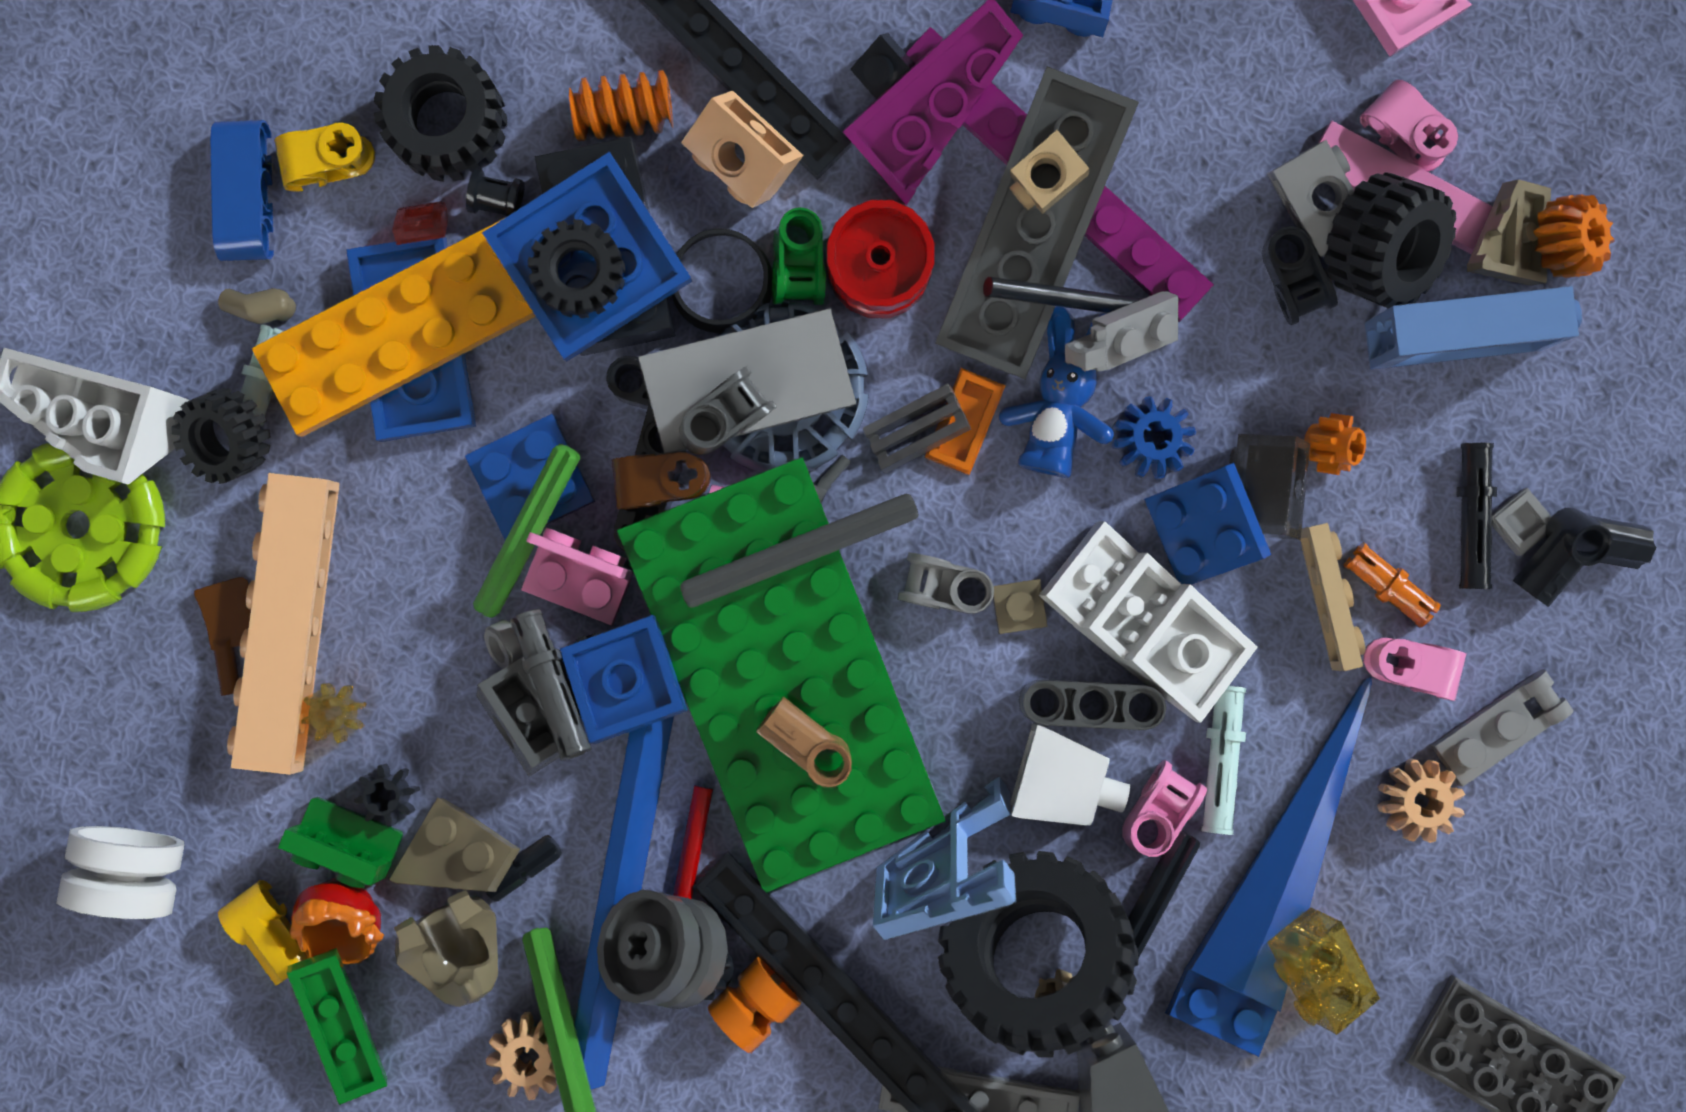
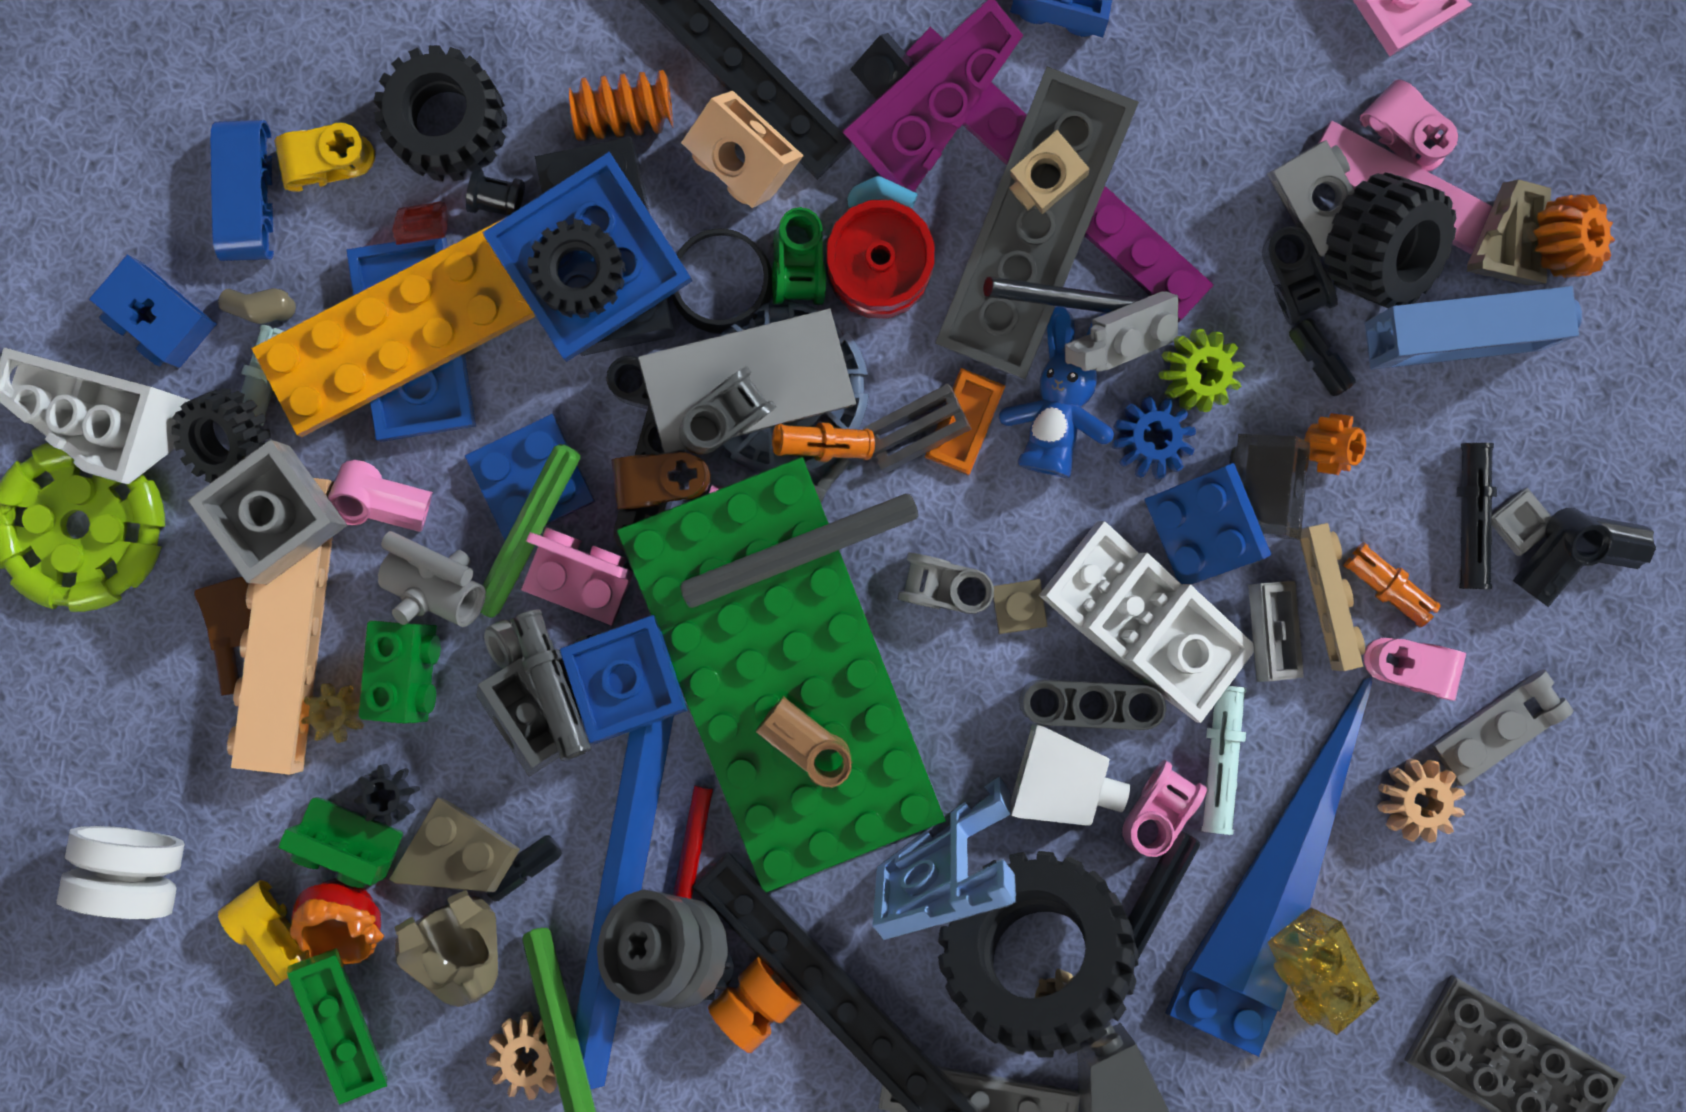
(130, 294): none -> blue brick
(267, 512): none -> light grey brick
(363, 494): none -> bright pink piece
(398, 672): none -> green bracket
(429, 582): none -> light grey pin
(823, 442): none -> orange pin
(881, 189): none -> medium azure arm
(1213, 358): none -> lime gear
(1275, 631): none -> flat silver tile
(1329, 366): none -> black piece

